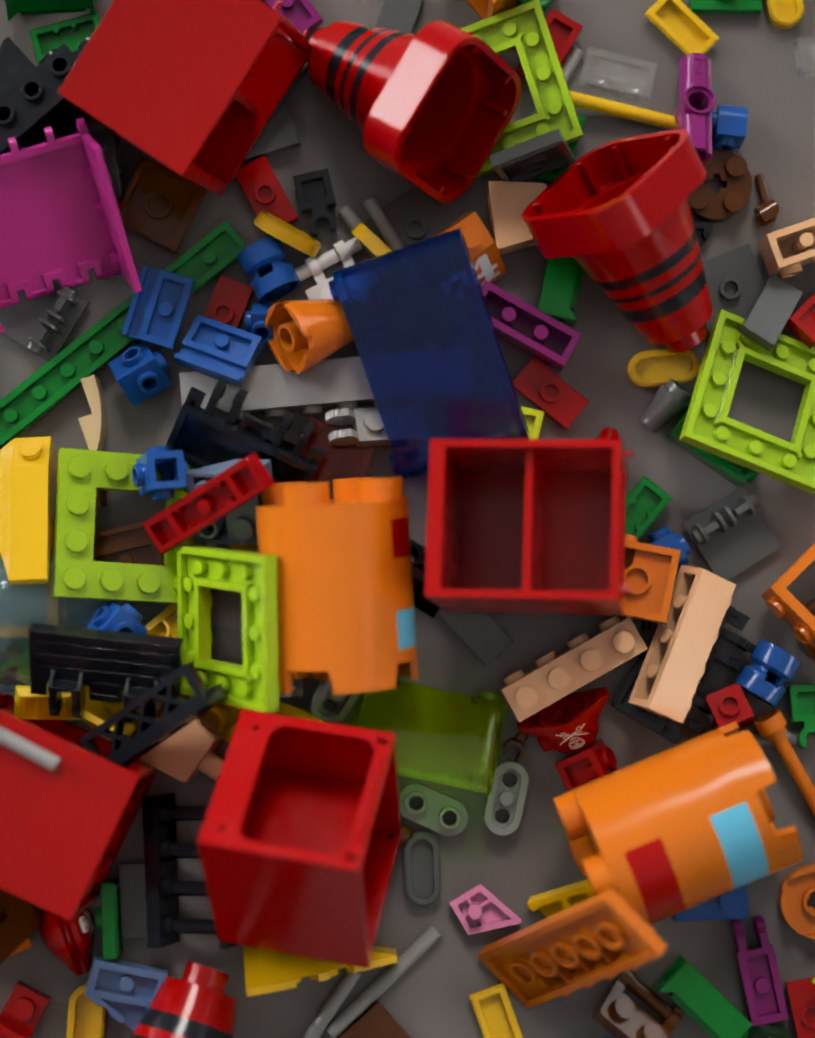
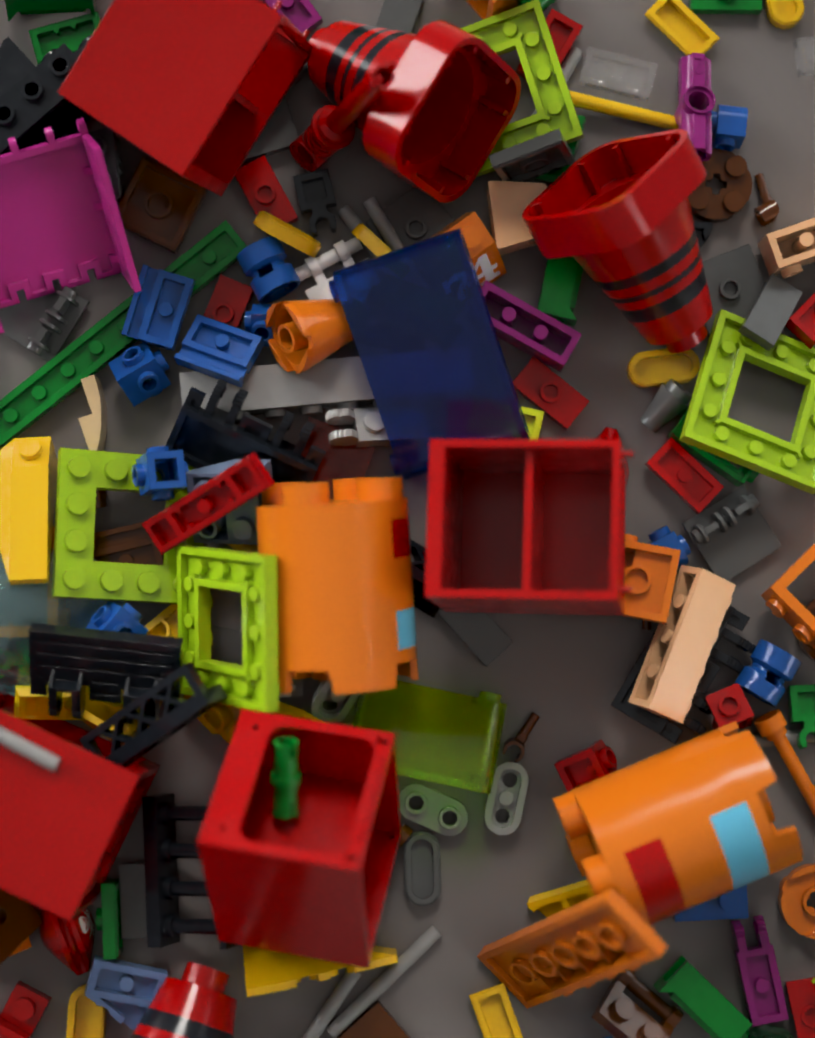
(188, 752): light nougat torso -> none
(285, 777): none -> green pin
(333, 125): none -> red piece
(482, 911): bright pink piece -> none
(567, 723): red hat -> none
(573, 668): light nougat brick -> none
(644, 506): green plate -> none
(684, 475): none -> red plate

